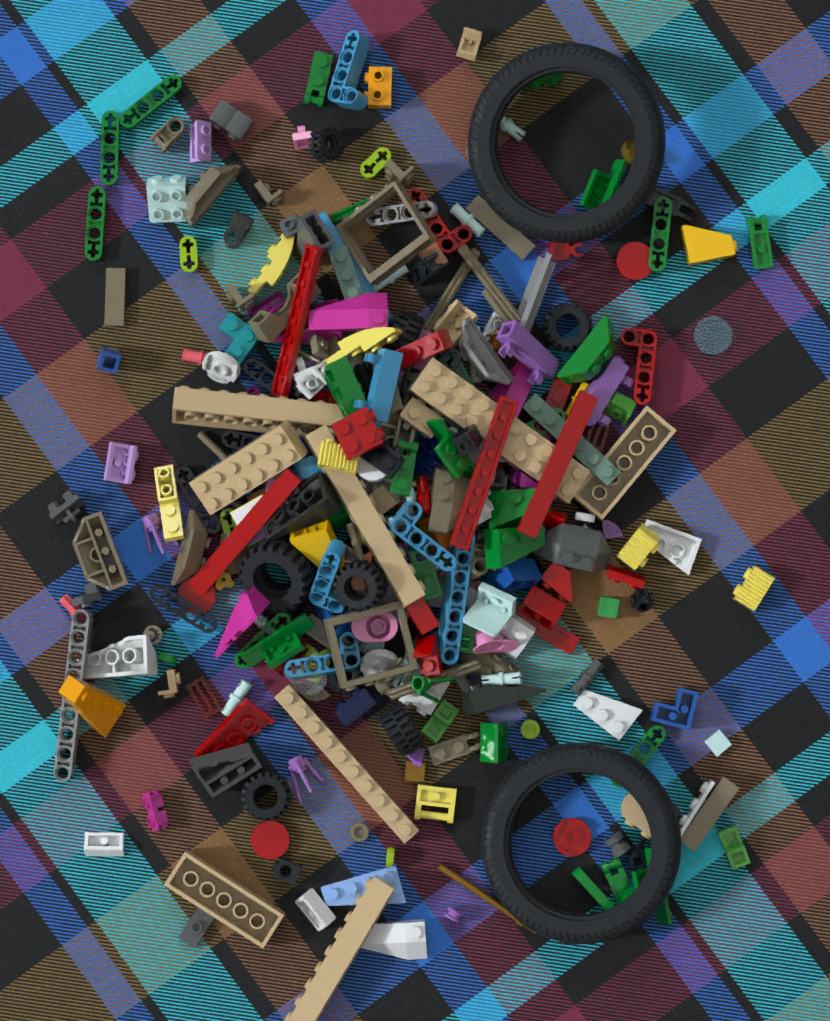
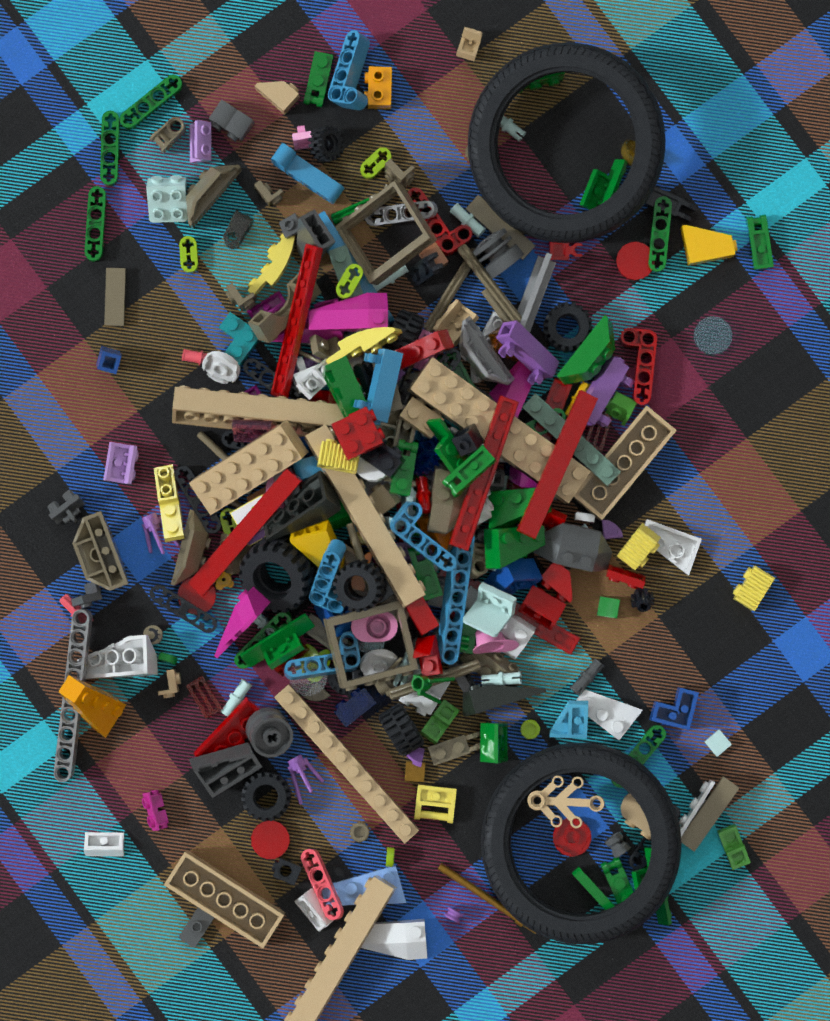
(249, 430): none -> clear pink tile
(269, 732): none -> dark grey wheel
(279, 94): none -> tan slope
(306, 174): none -> dark azure beam
(325, 882): none -> coral beam
(353, 284): none -> lime beam
(469, 471): none -> green plate
(498, 252): none -> dark grey wheel
(562, 801): none -> tan plant
(572, 721): none -> medium azure wing

